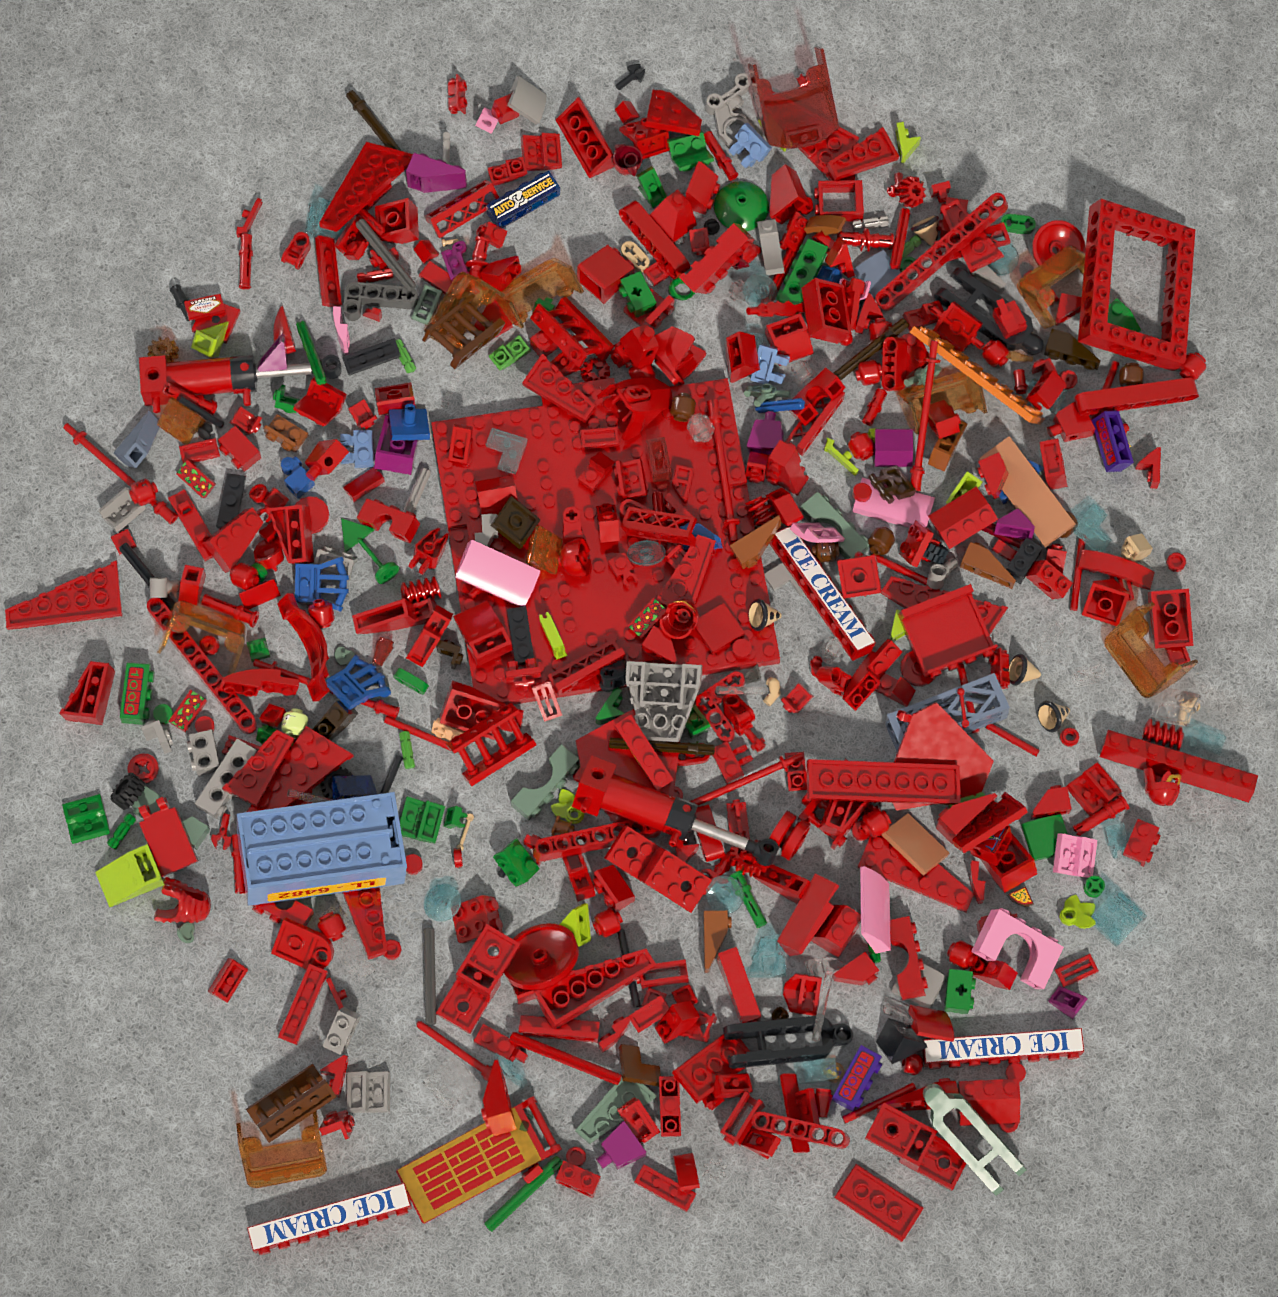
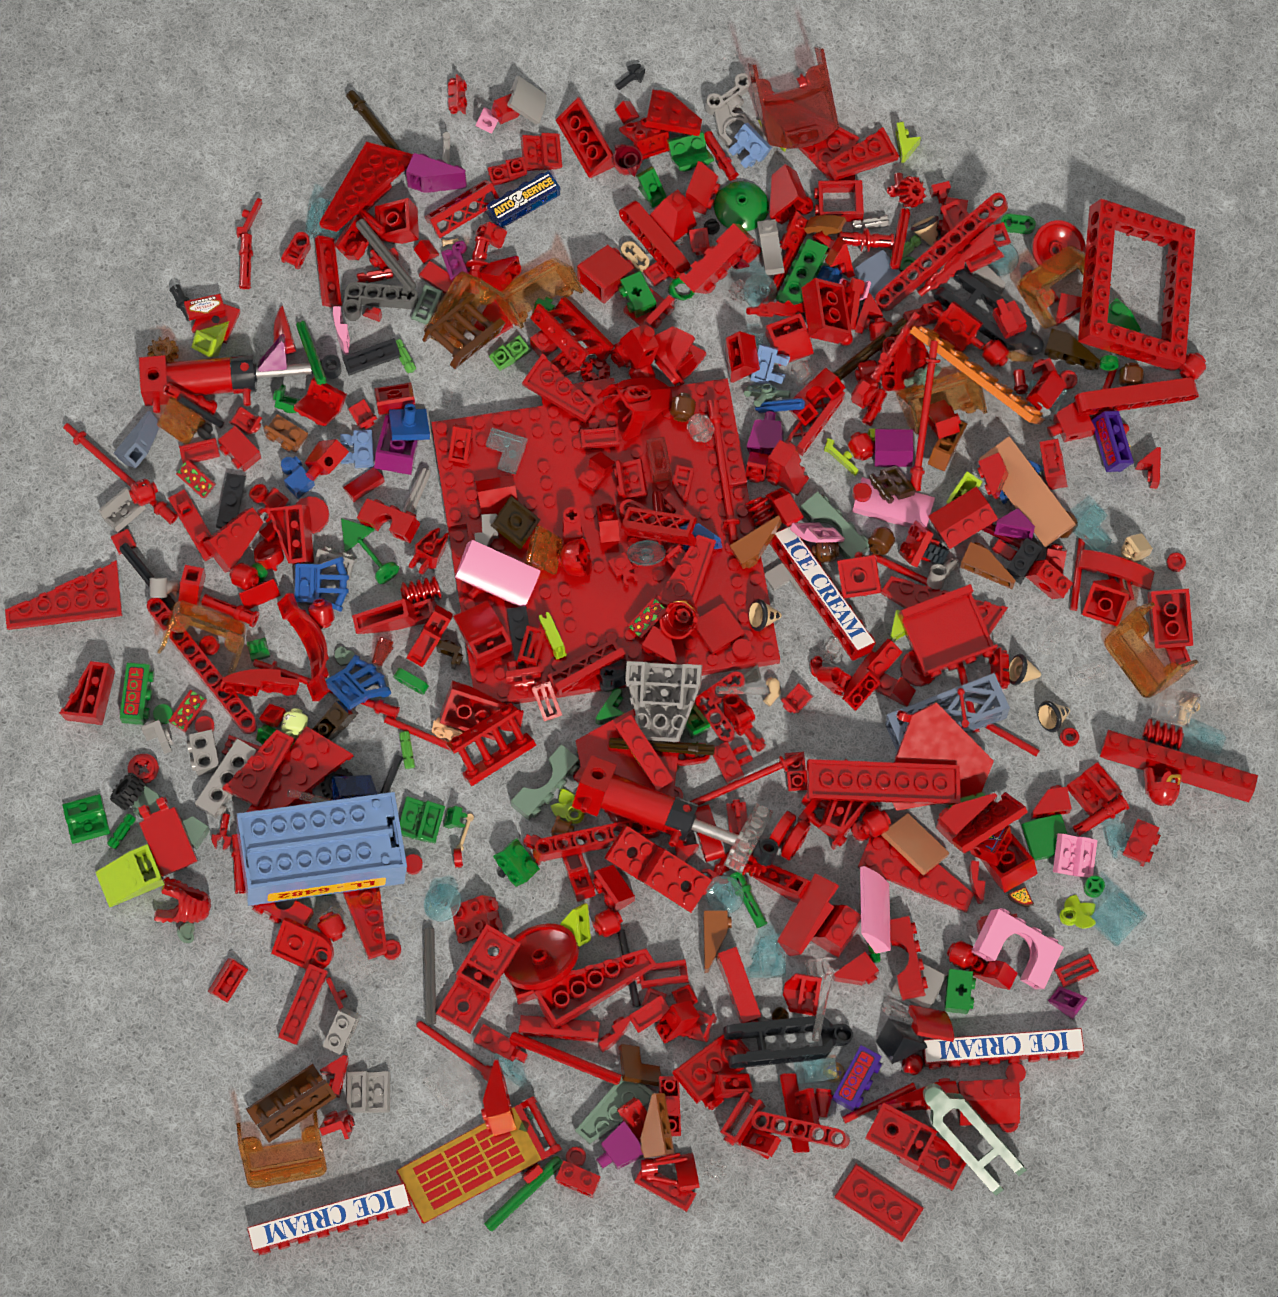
(527, 659): none -> red tile
(650, 1166): none -> red plant
(656, 1133): none -> slope
(748, 838): none -> clear arch
(868, 387): none -> red bar
(957, 263): none -> red sword
(1109, 362): none -> green tile

